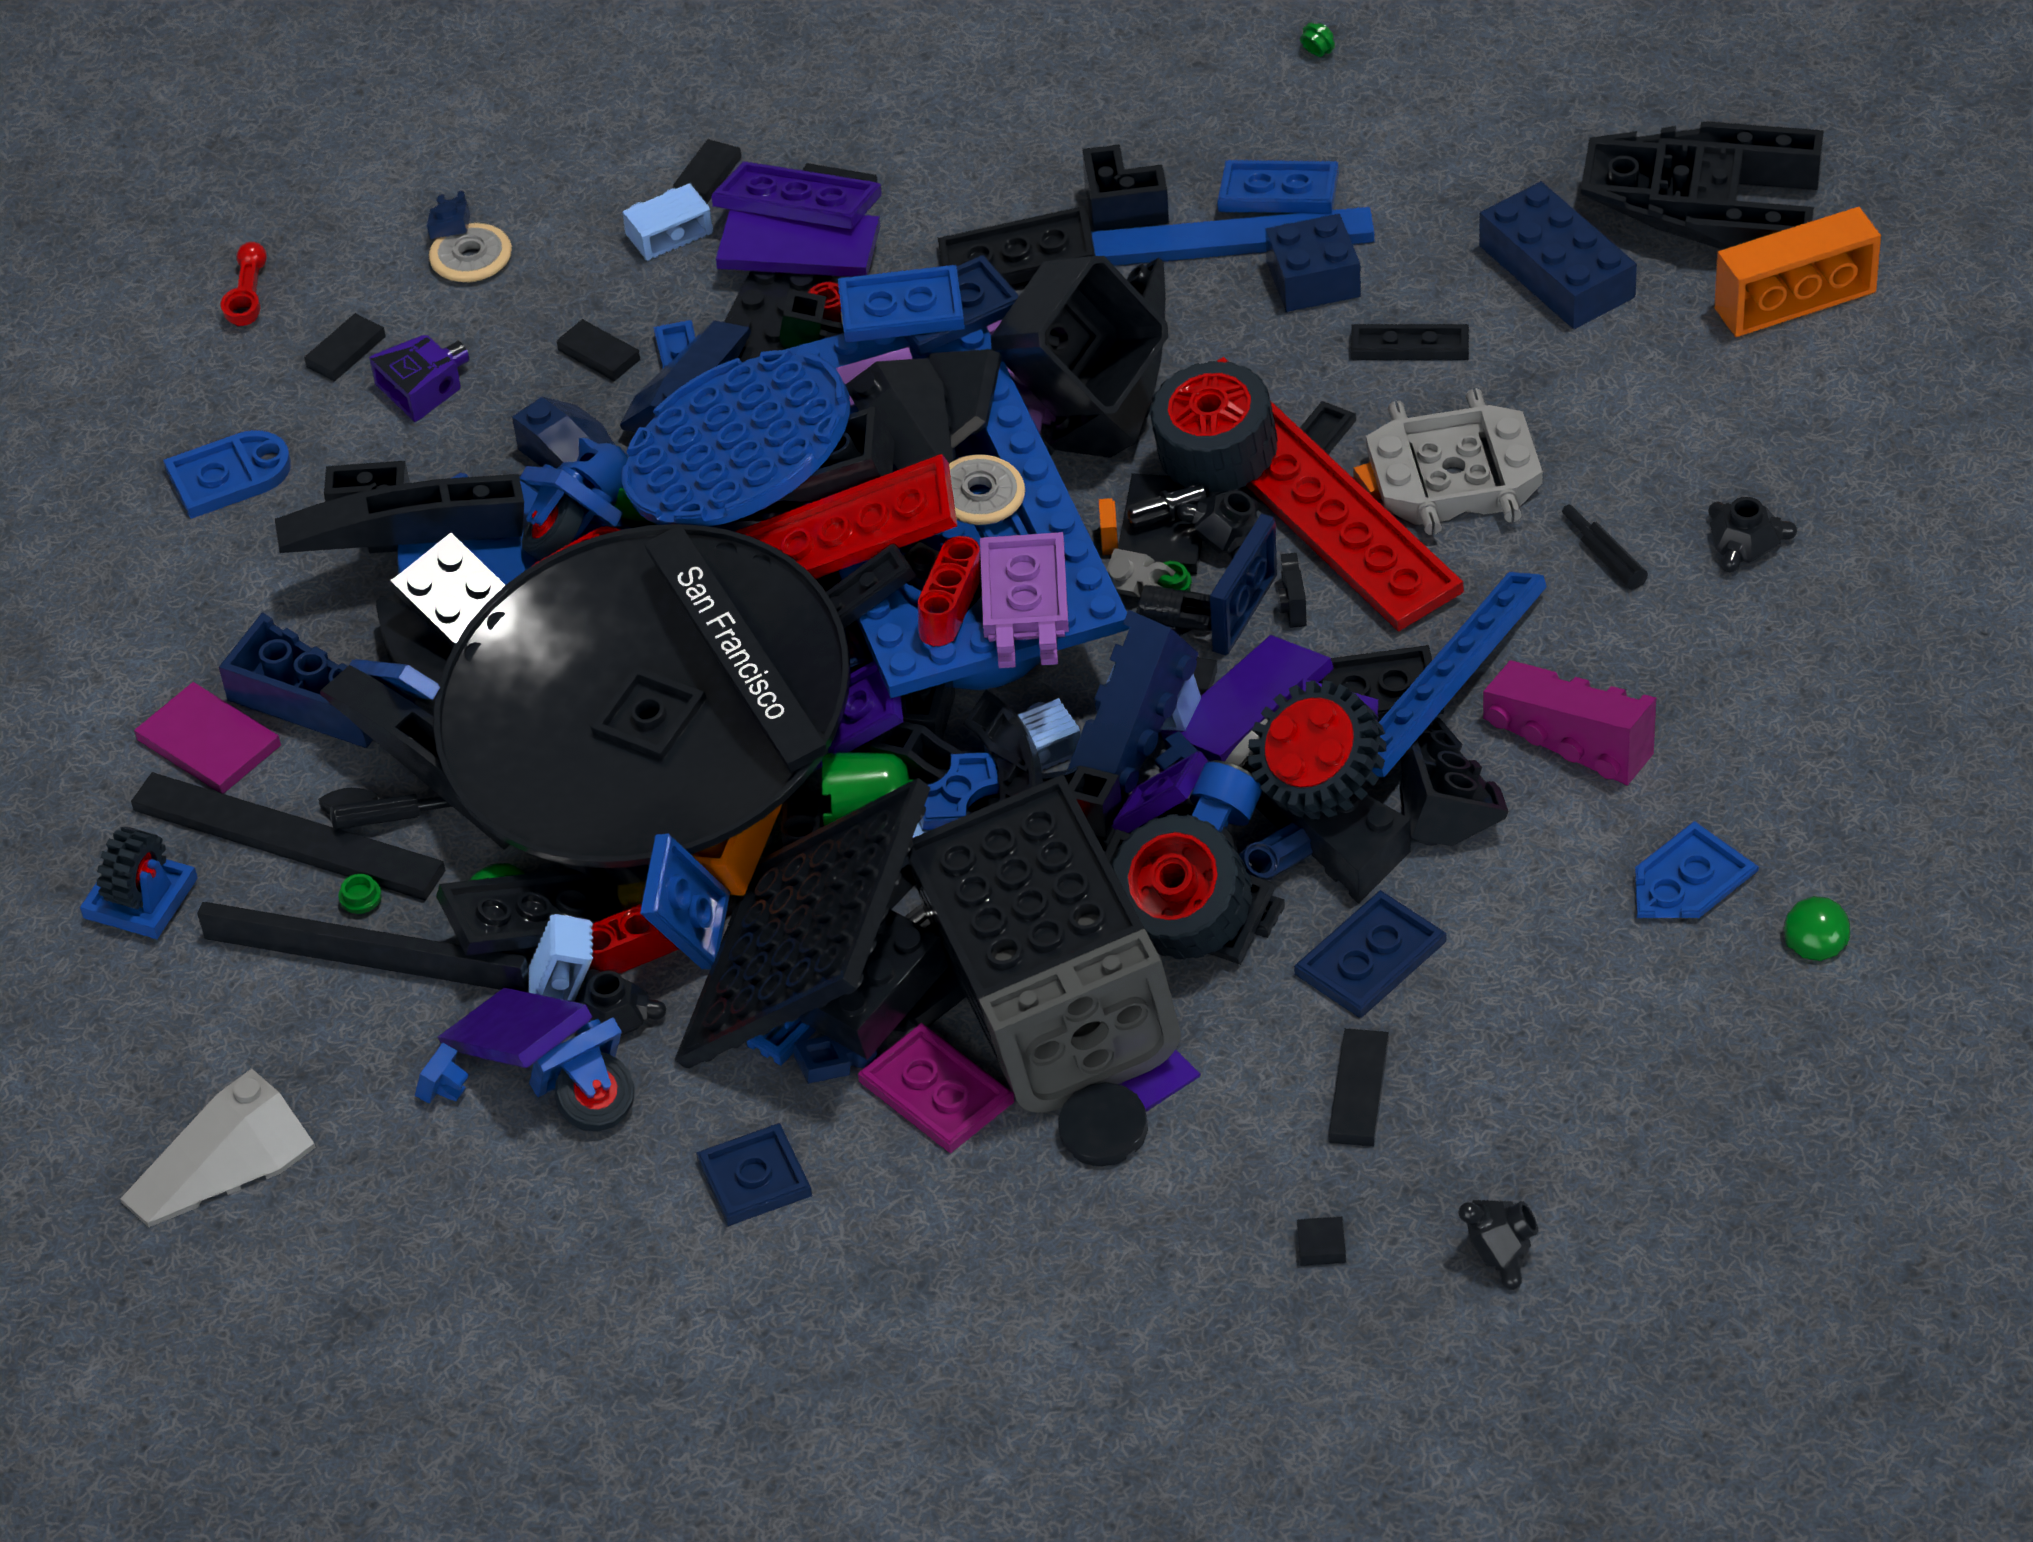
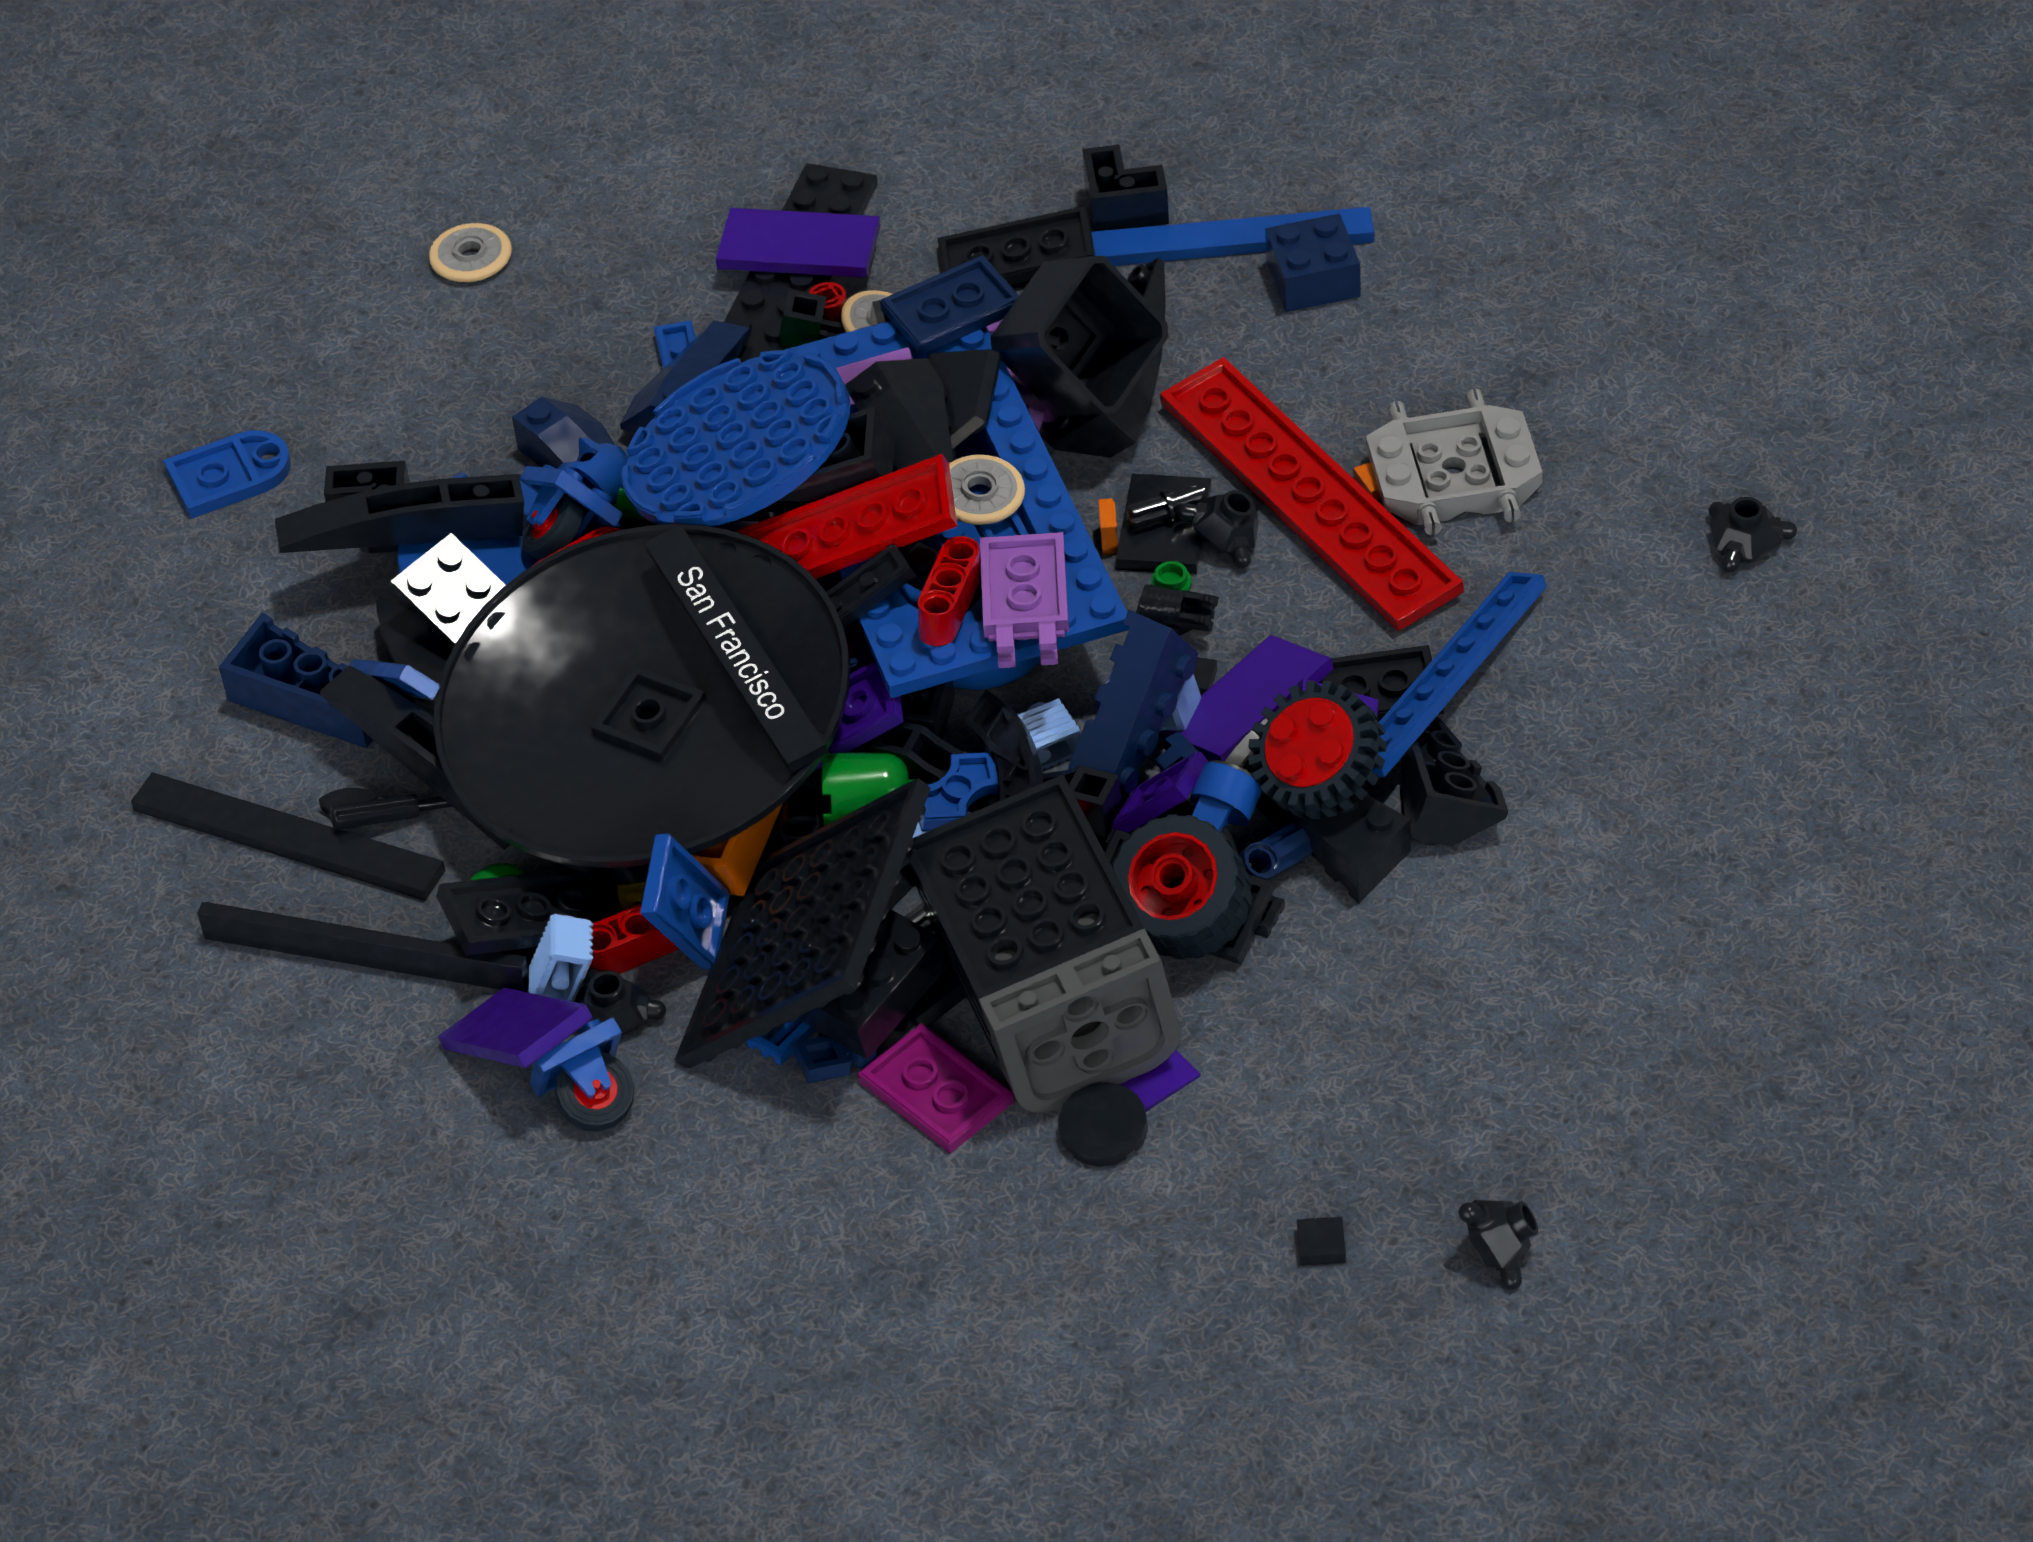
(137, 884): plate -> none
(207, 738): magenta tile -> none
(230, 1142): light grey wedge -> none
(251, 258): red piece -> none
(344, 347): black tile -> none
(359, 894): green plate -> none
(419, 374): dark purple torso -> none
(441, 1076): blue tile -> none
(449, 217): dark blue plate -> none
(598, 350): black tile -> none
(667, 221): light blue brick -> none
(709, 168): black tile -> none
(754, 1174): dark blue tile -> none
(797, 194): dark purple tile -> none
(901, 303): blue tile -> none
(1134, 570): light grey plate -> none
(1214, 426): black wheel -> none
(1243, 584): dark blue tile -> none
(1278, 186): blue tile -> none
(1292, 596): black plate -> none
(1317, 39): green plate -> none
(1328, 425): black tile -> none
(1359, 1087): black tile -> none
(1370, 954): dark blue tile -> none
(1410, 342): black tile -> none
(1557, 255): dark blue brick -> none
(1574, 719): magenta wedge -> none
(1608, 550): black axle -> none
(1689, 875): blue tile -> none
(1693, 176): black wedge -> none
(1797, 271): orange brick -> none
(1817, 928): green hair -> none

